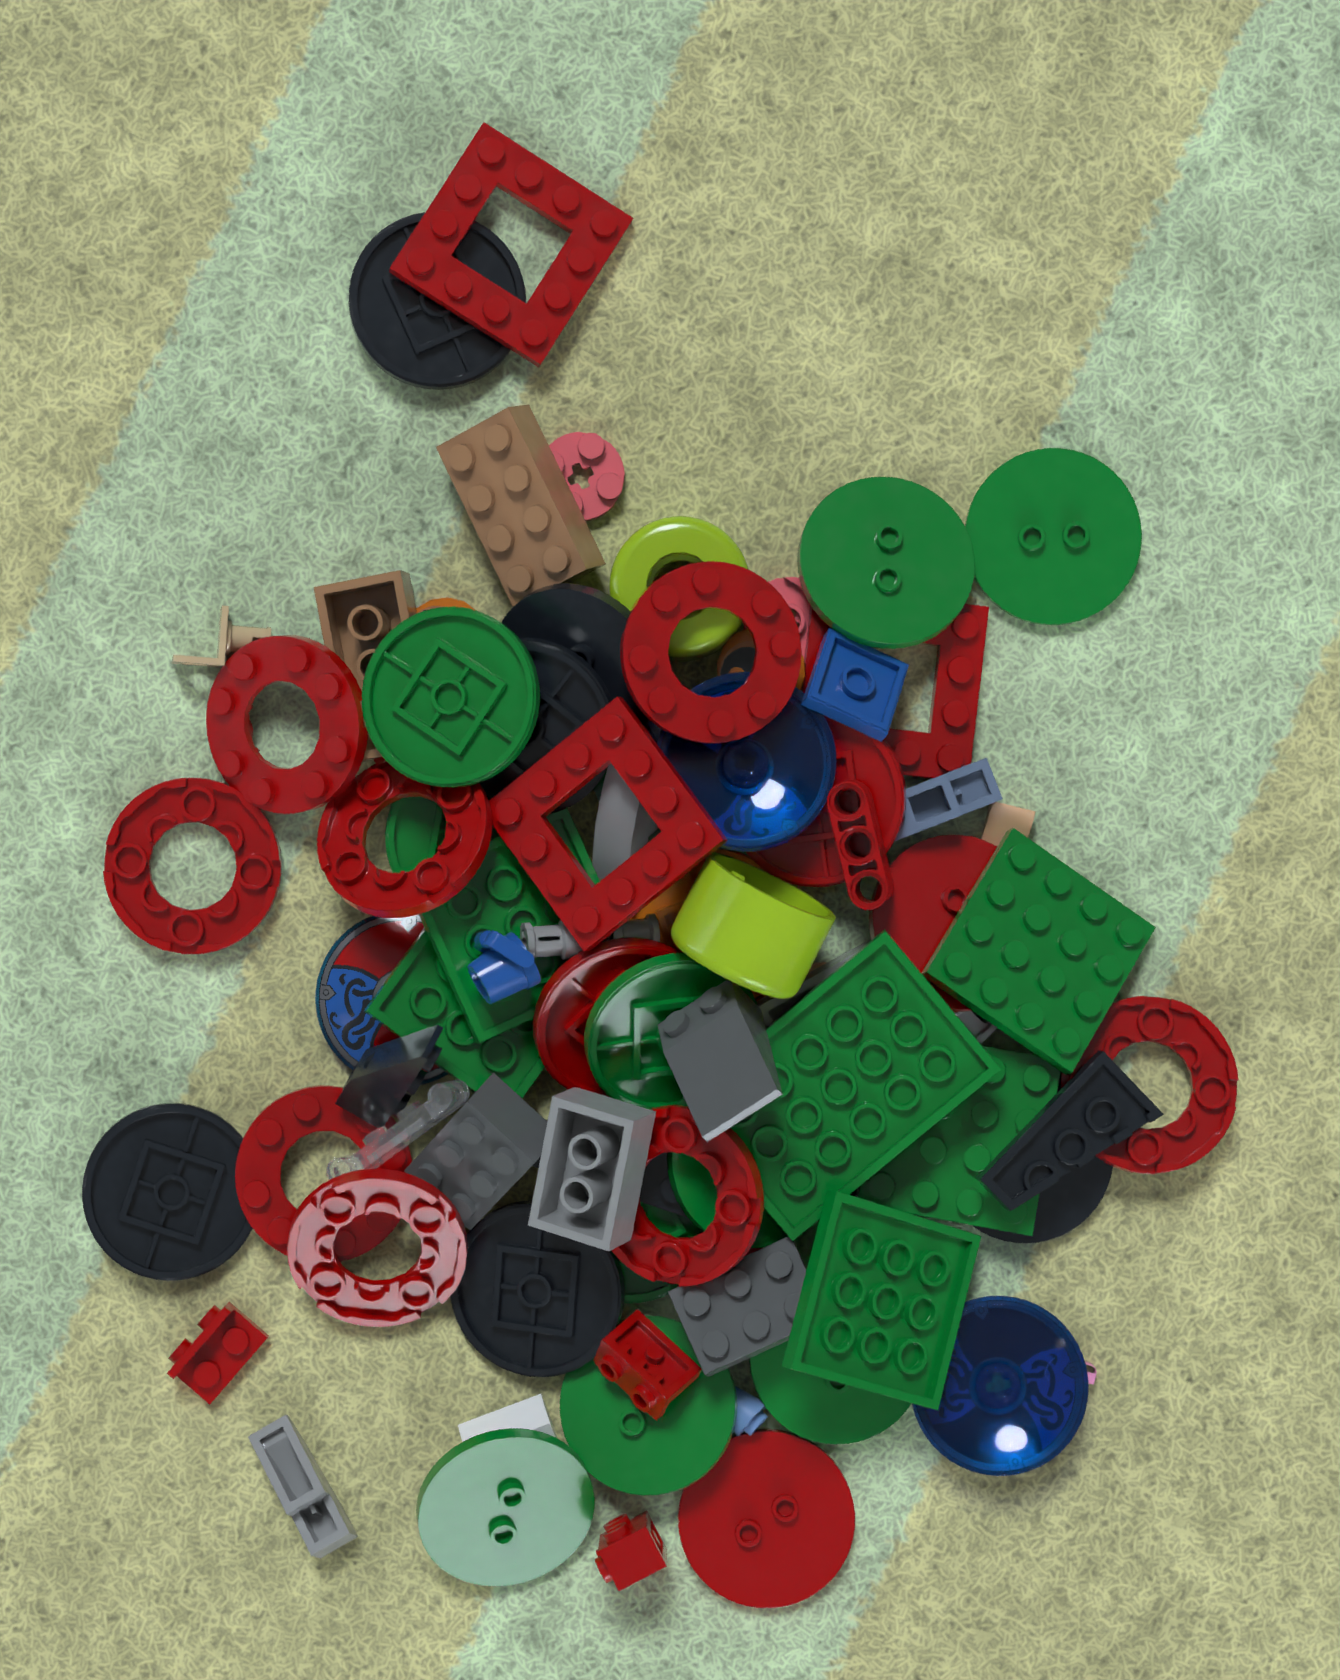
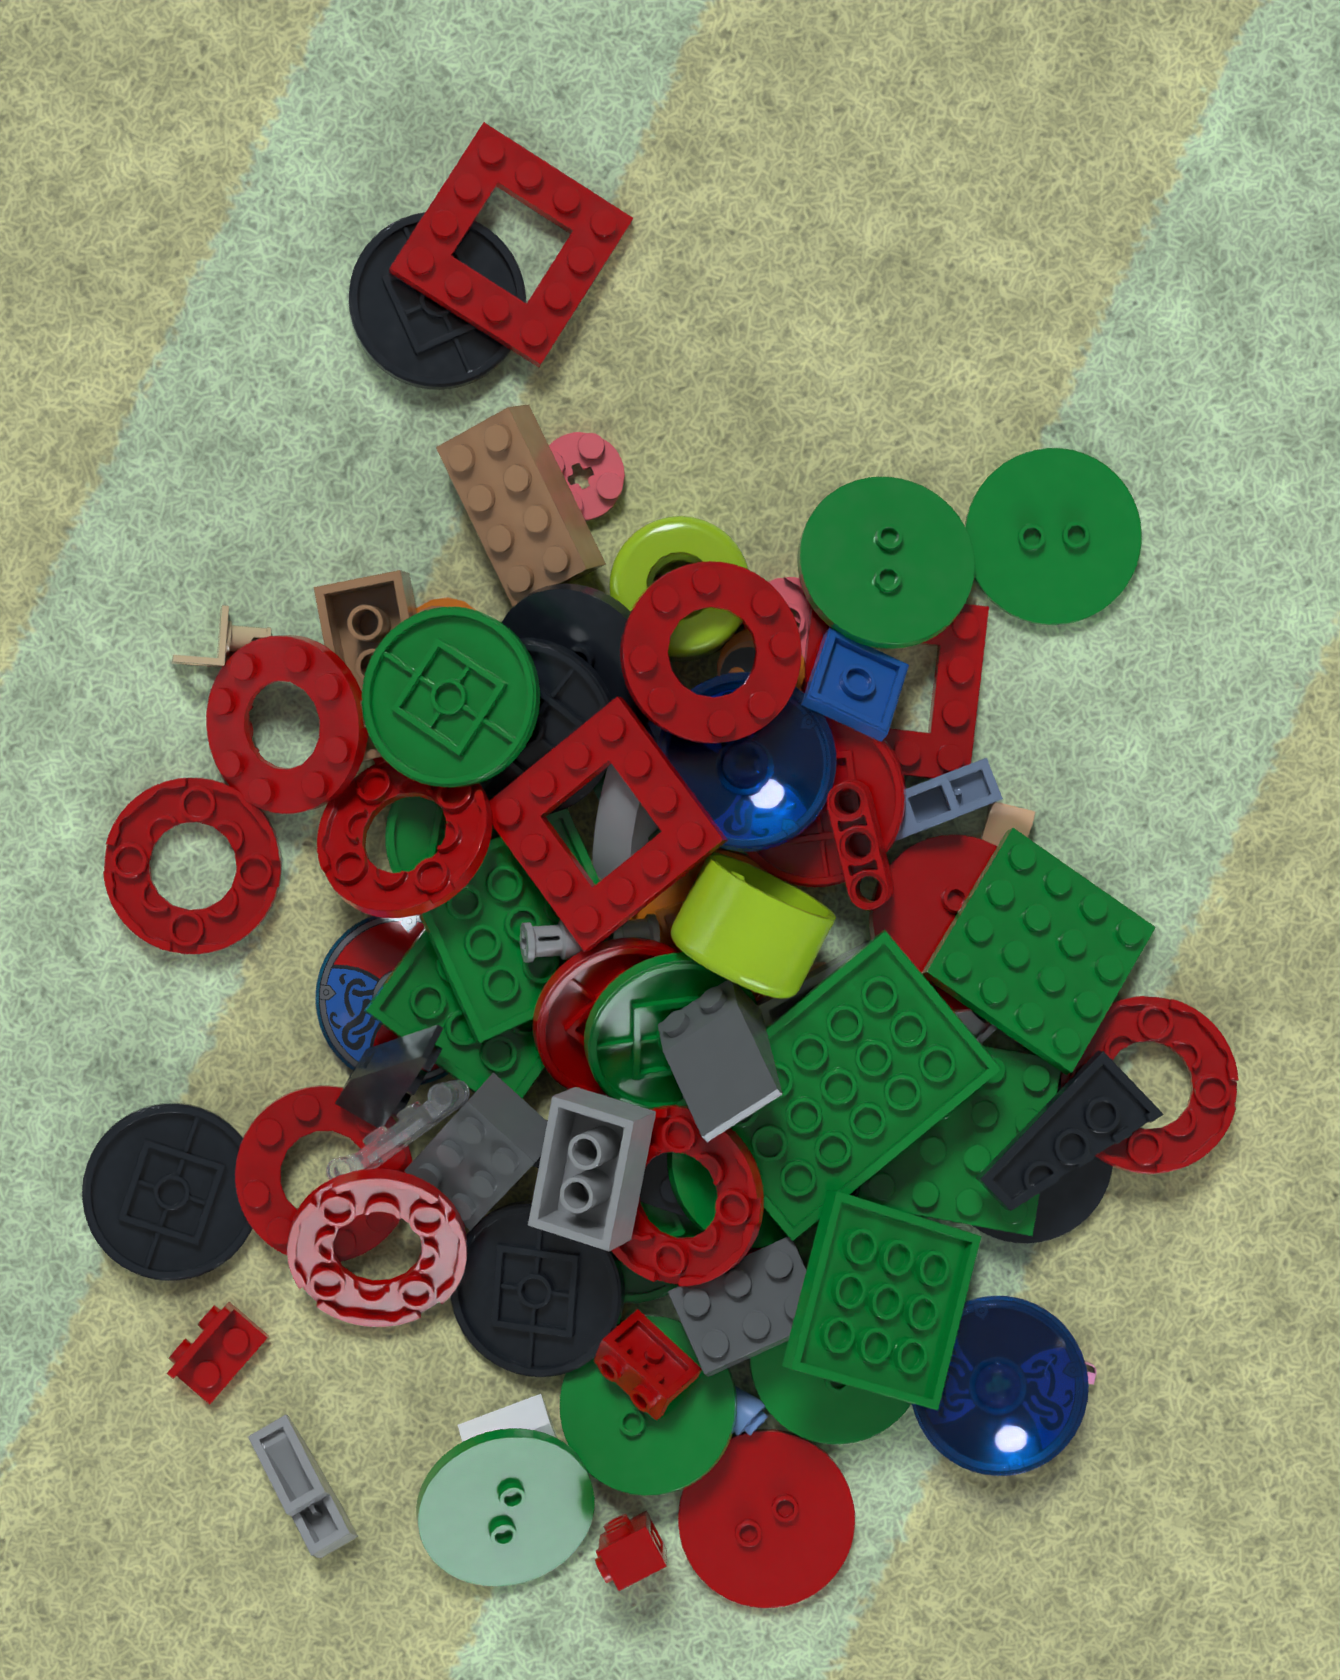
(502, 967): blue piece -> none

